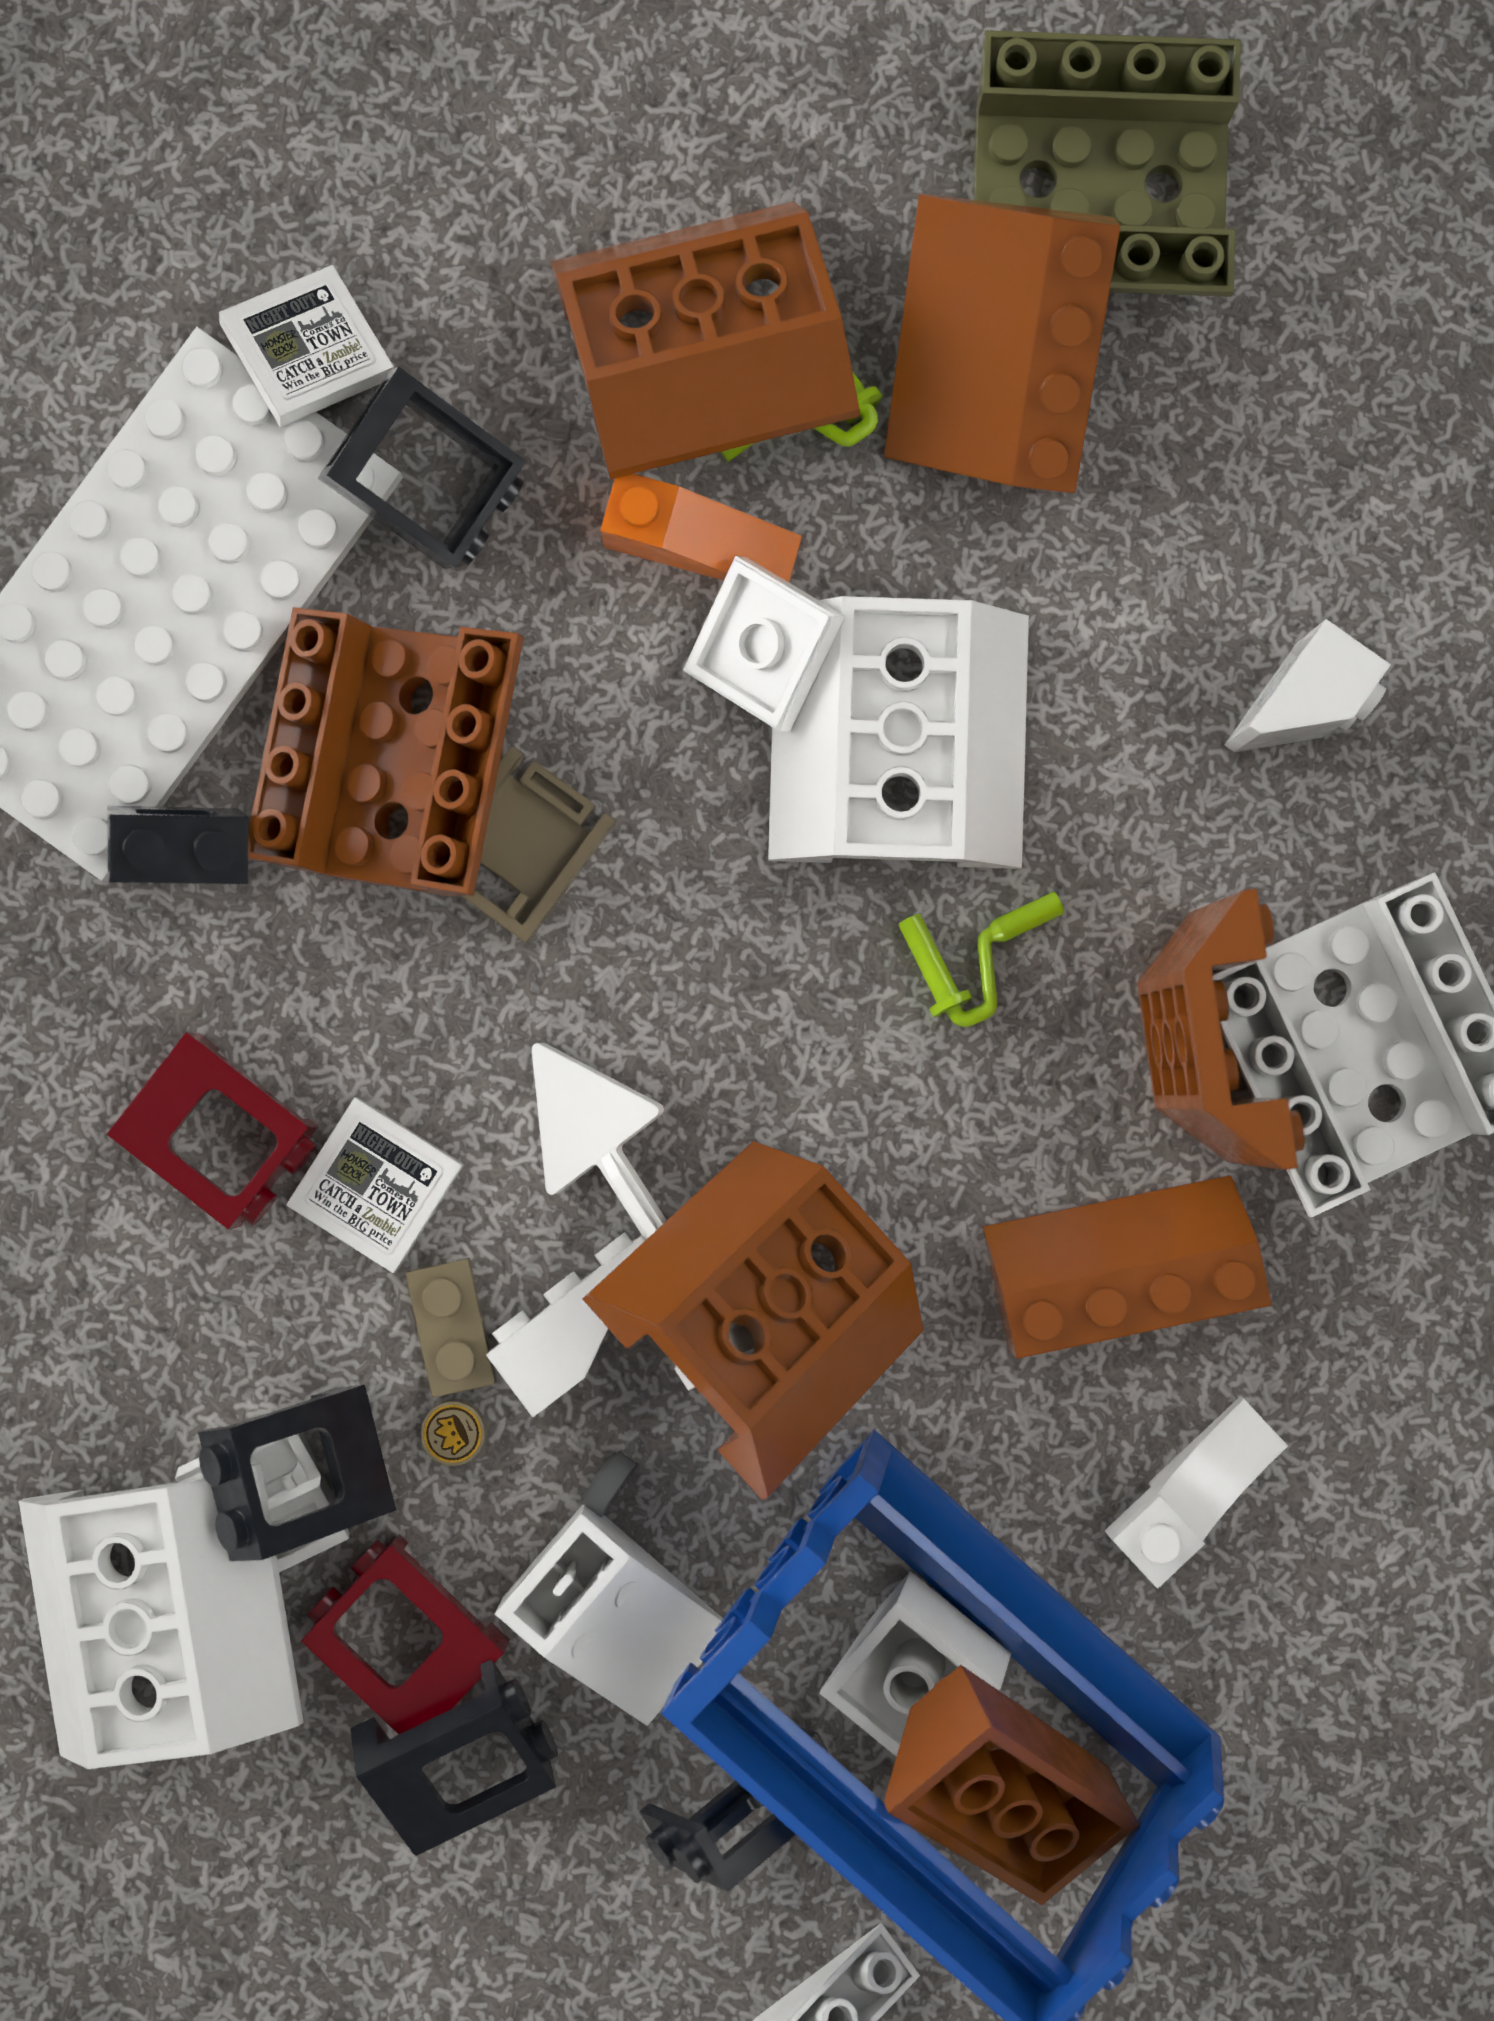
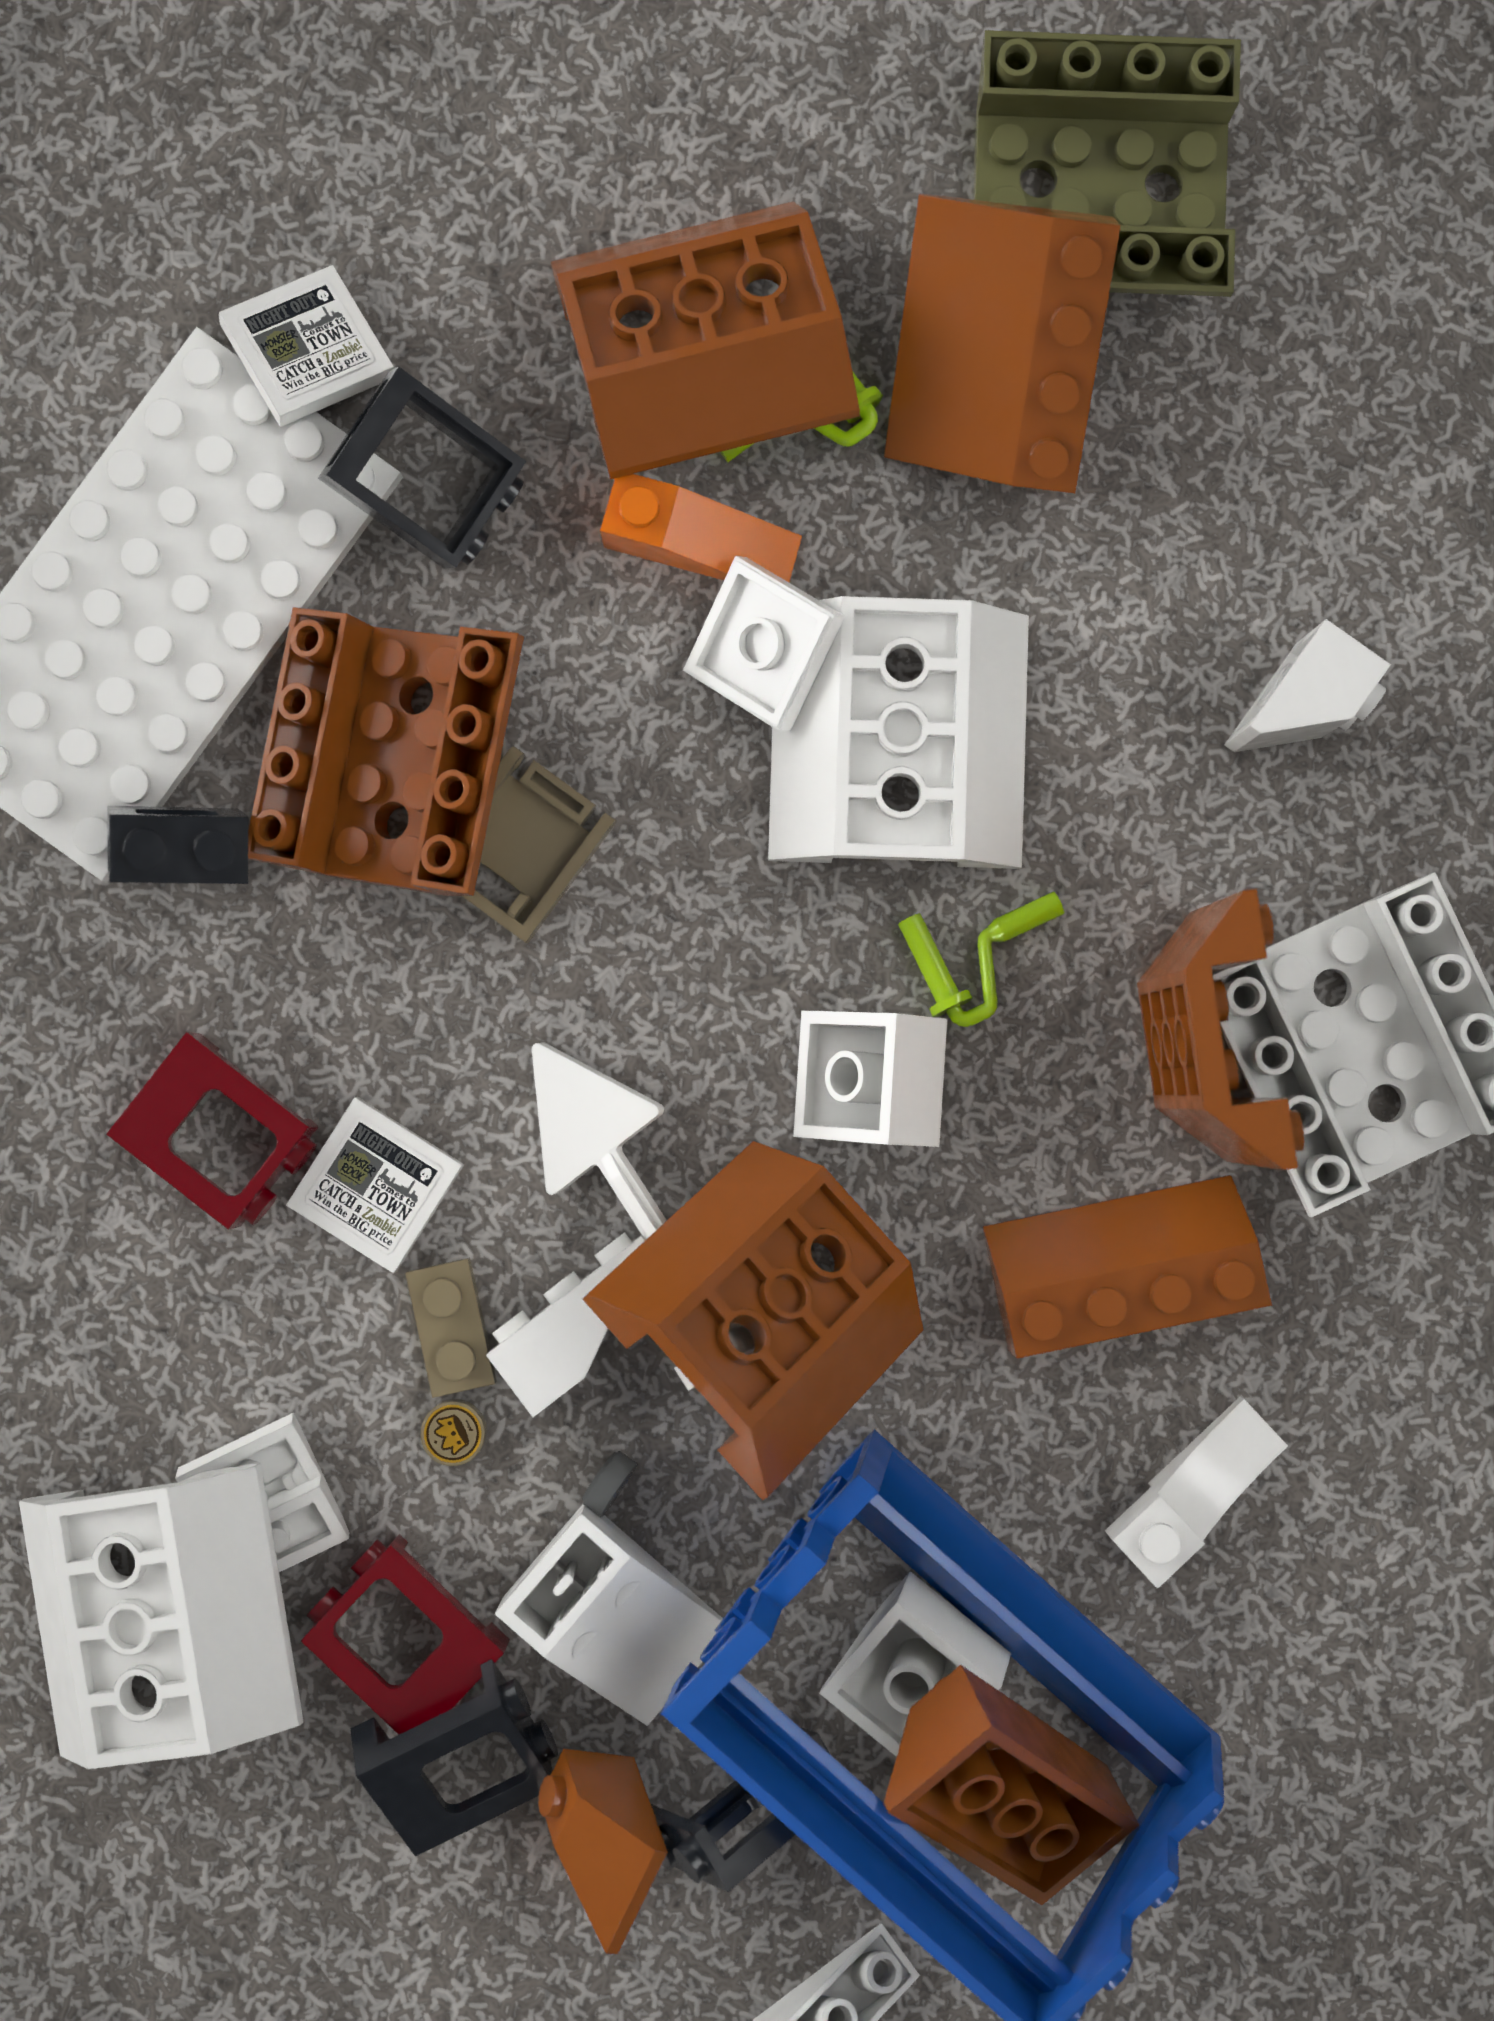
(352, 1461): black window -> none
(603, 1837): none -> dark orange slope
(870, 1078): none -> white slope

